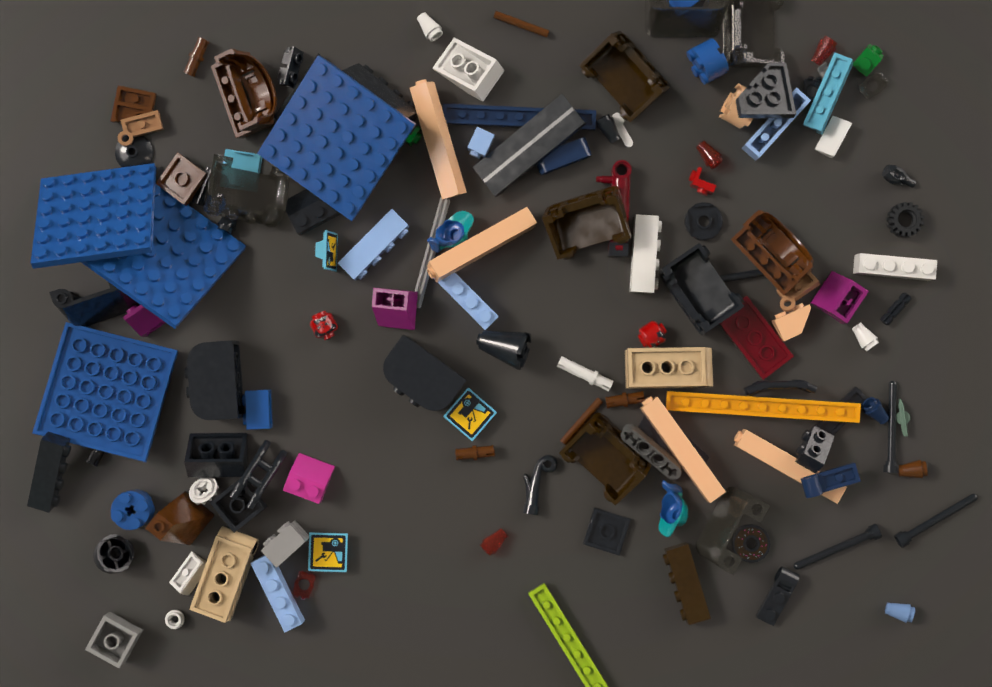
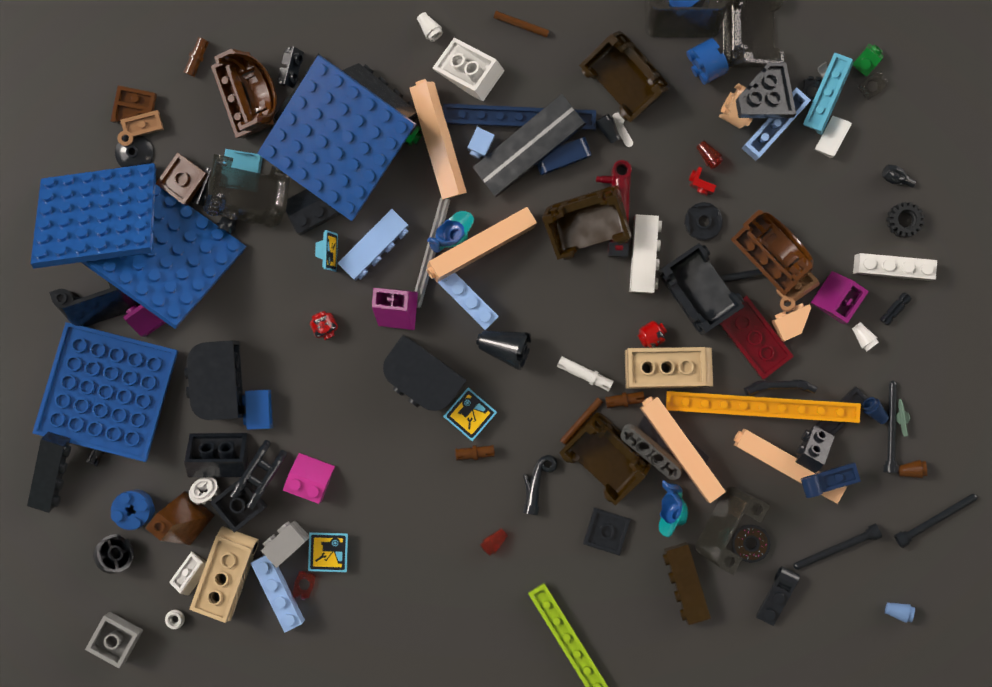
(824, 49): clear red cone -> none

